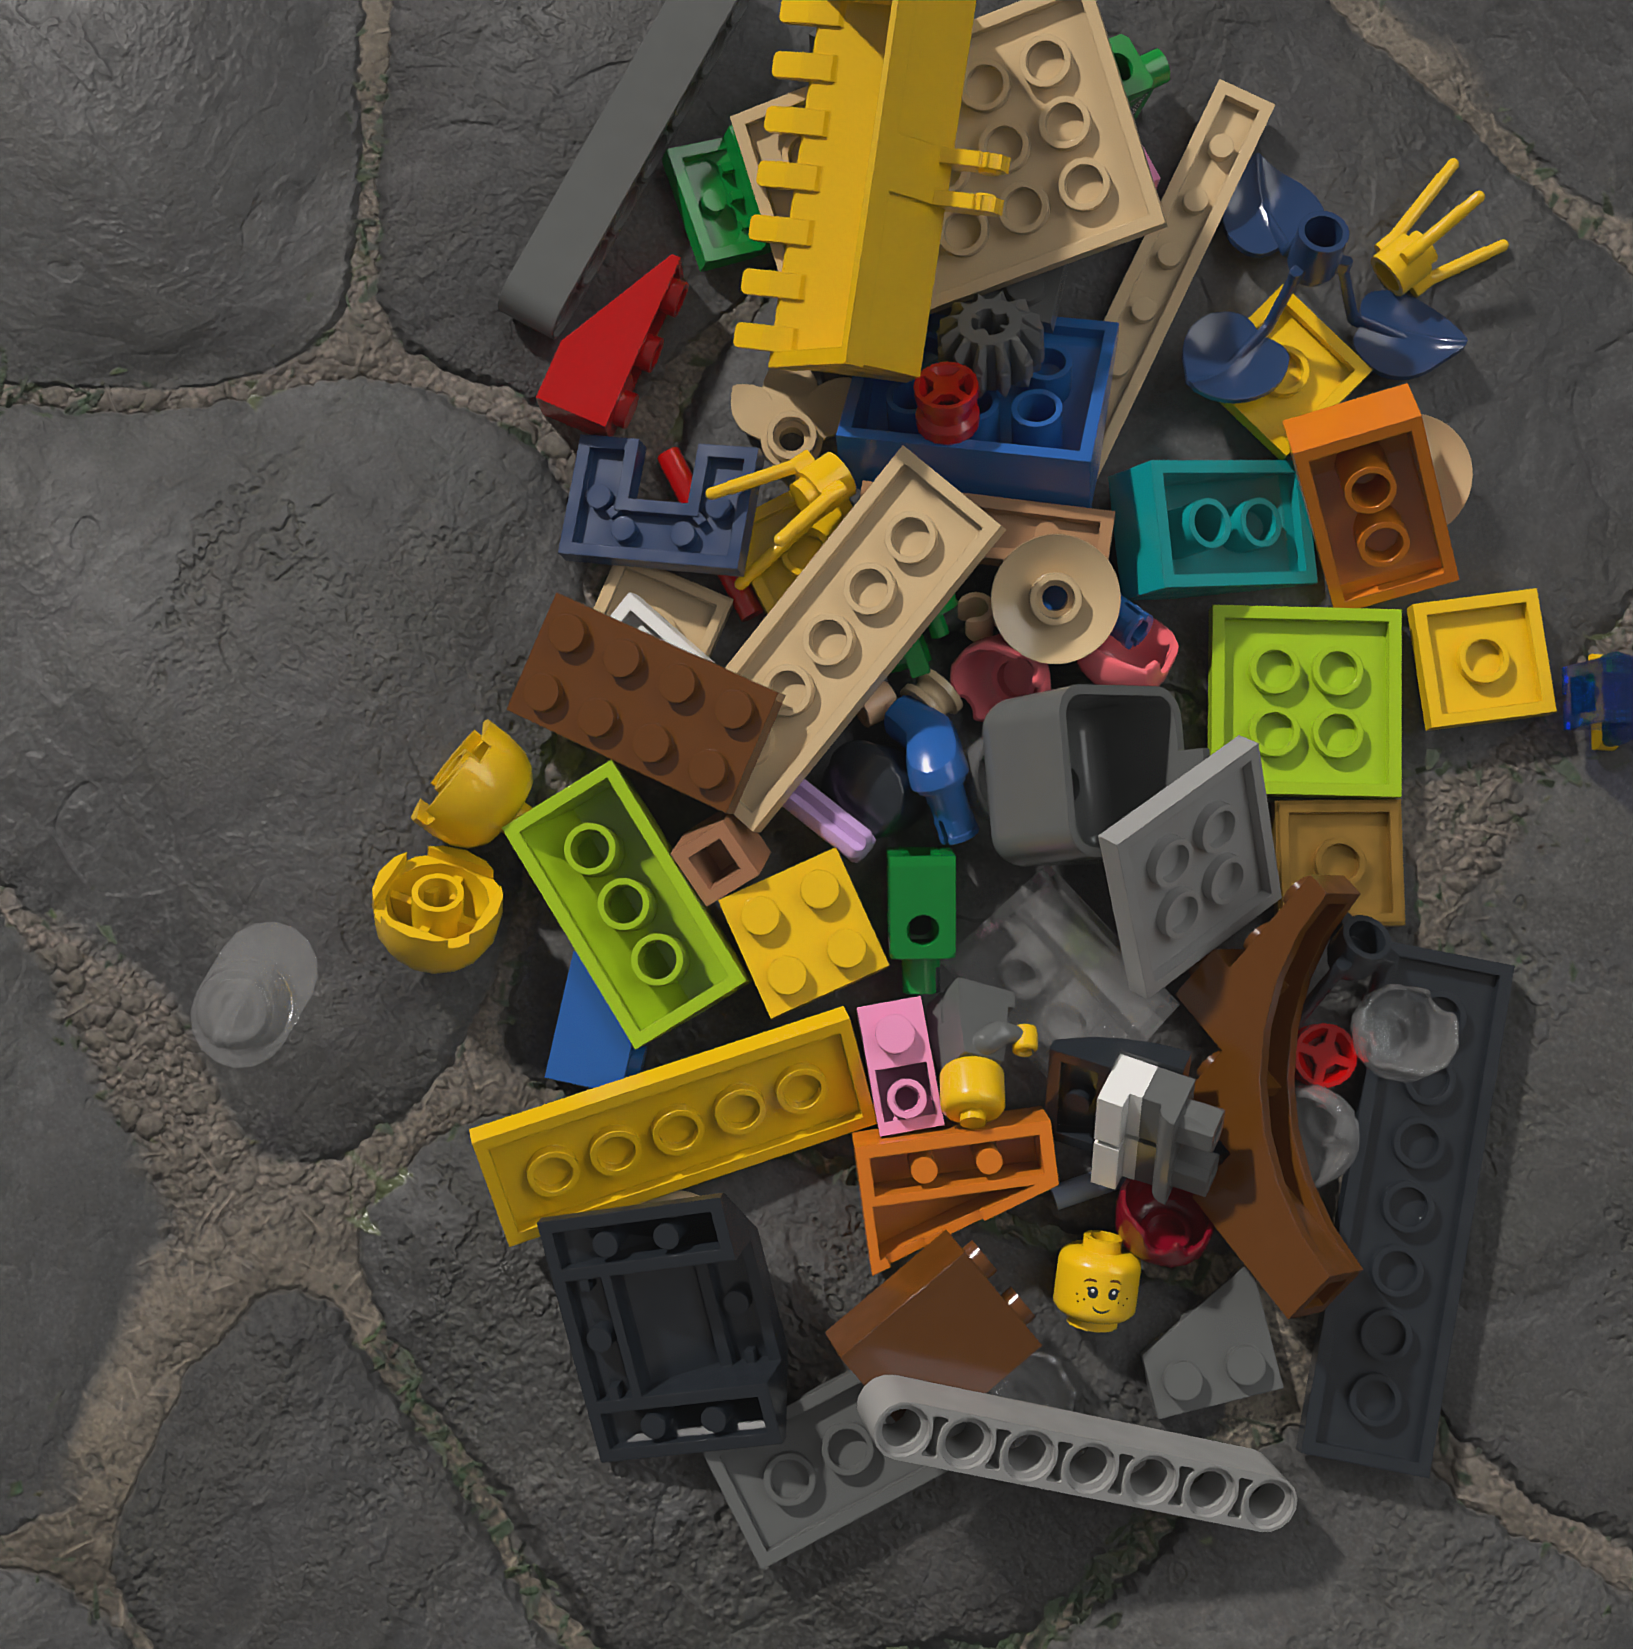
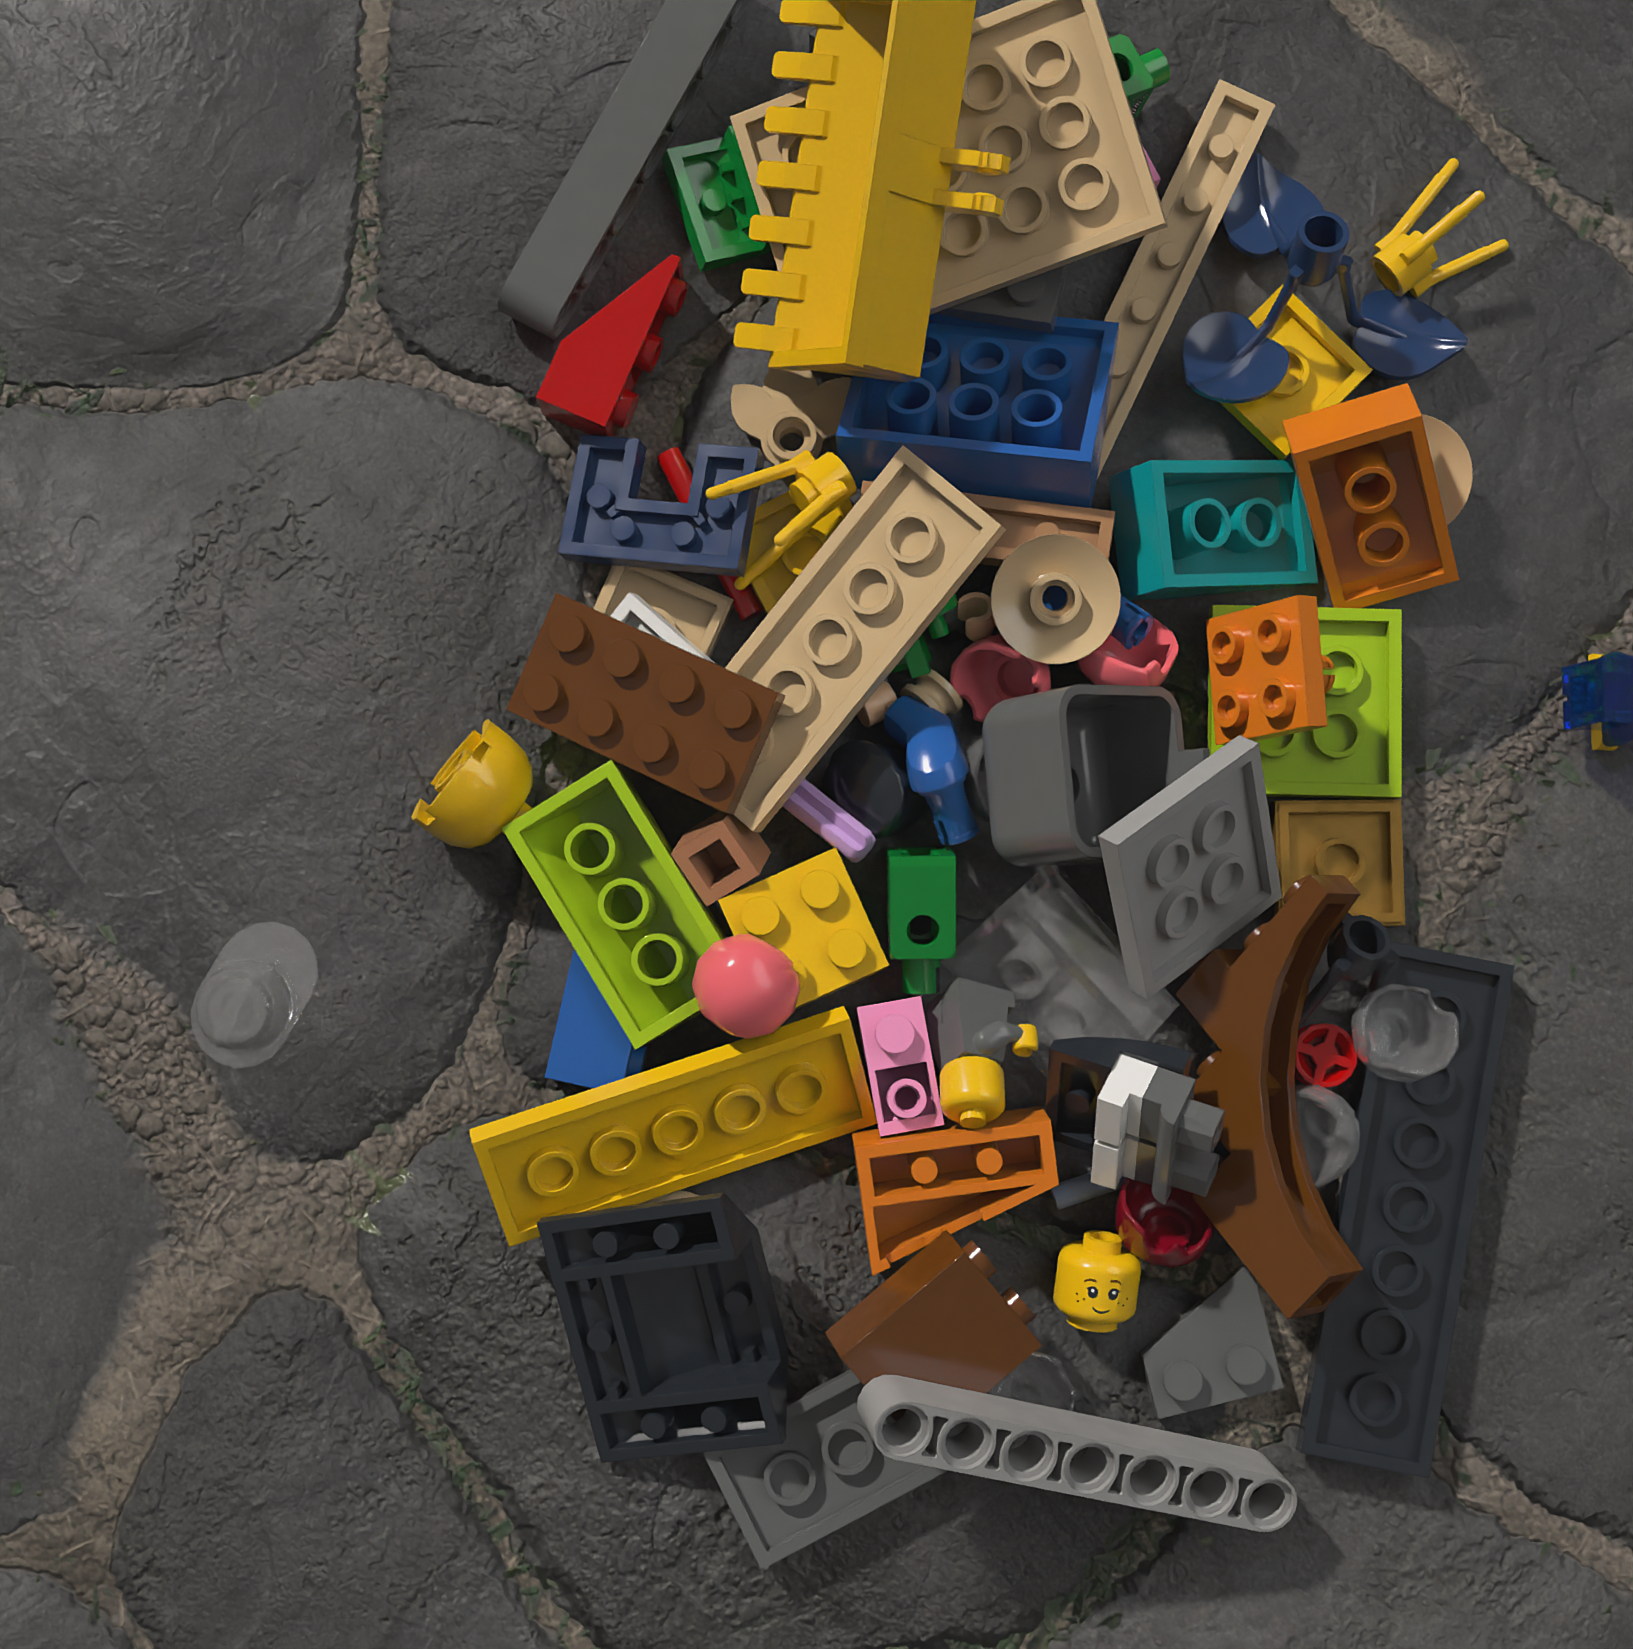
(437, 909): yellow cylinder -> none
(745, 986): none -> coral hair
(947, 403): red wheel -> none
(995, 340): dark grey gear -> none
(1268, 670): none -> orange plate
(1481, 659): yellow plate -> none

